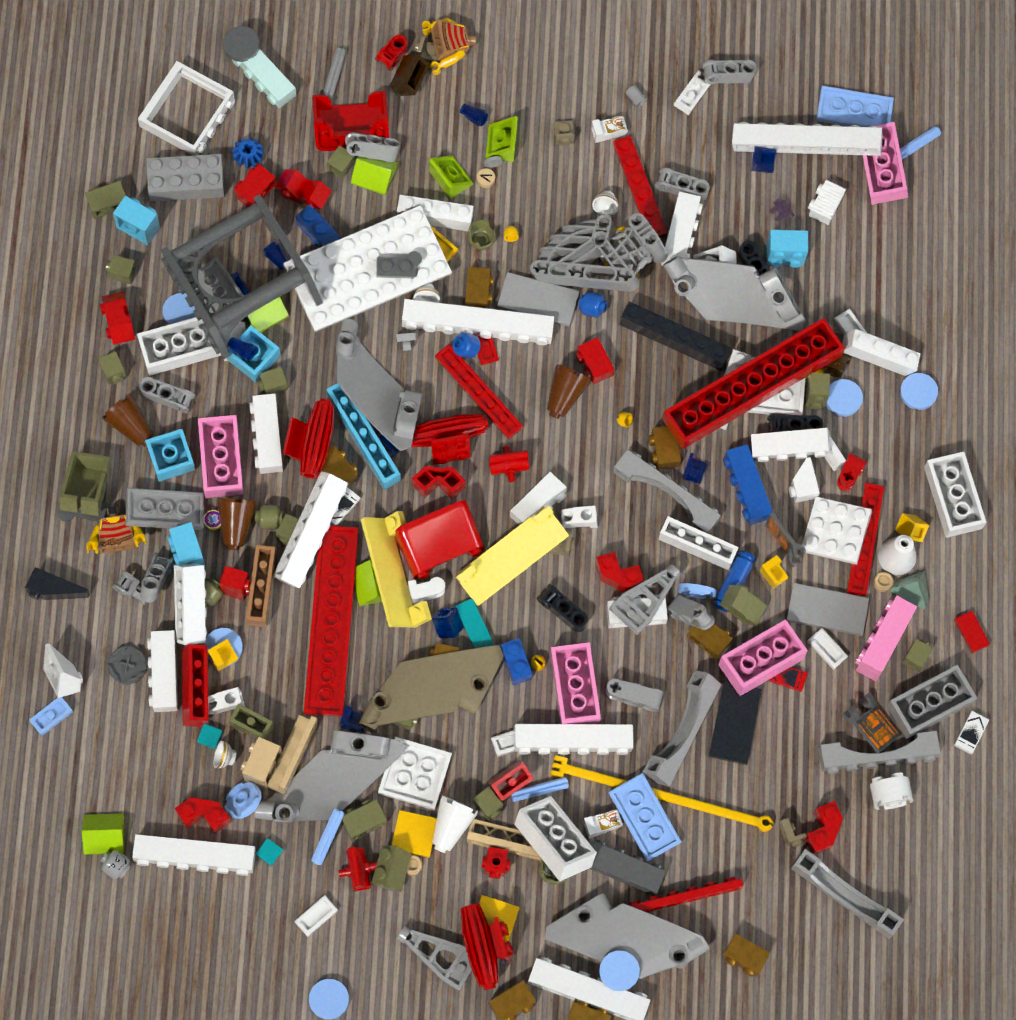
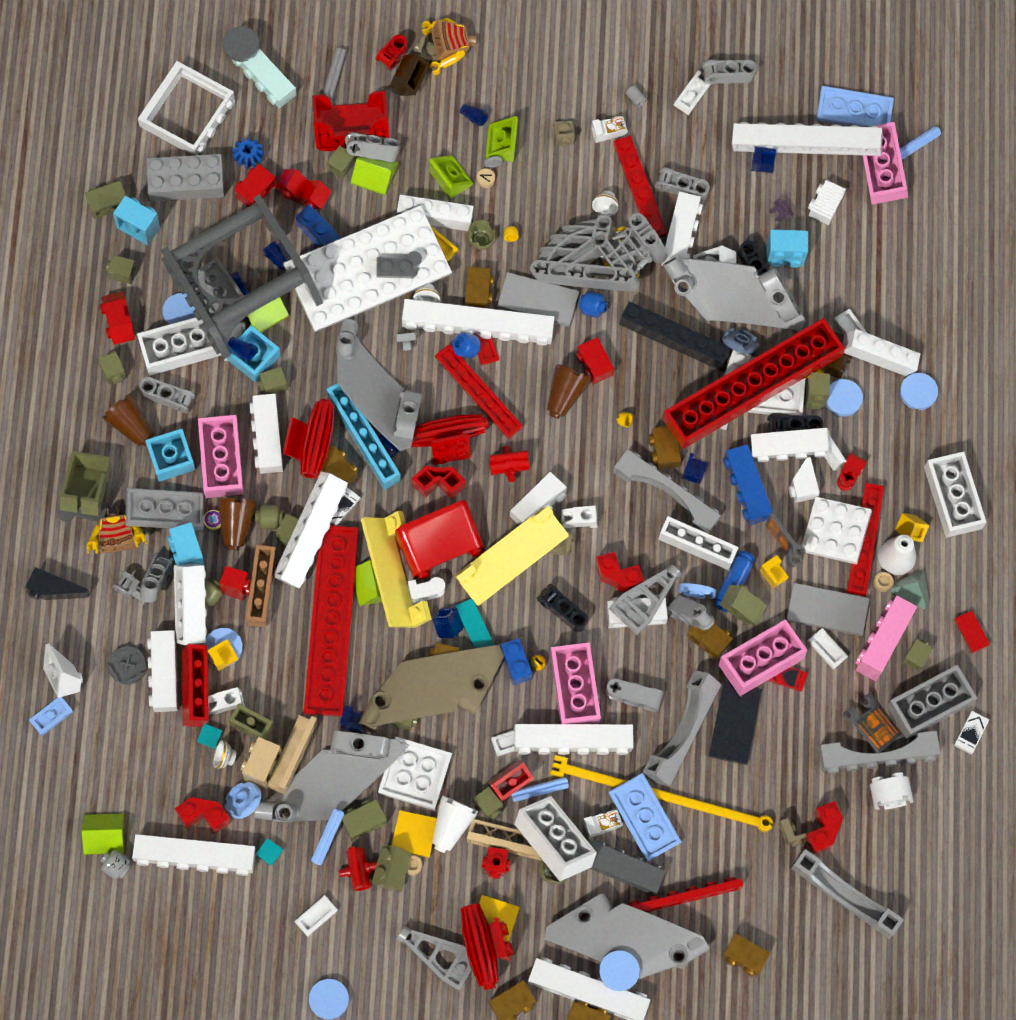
(741, 341): none -> sand blue tile

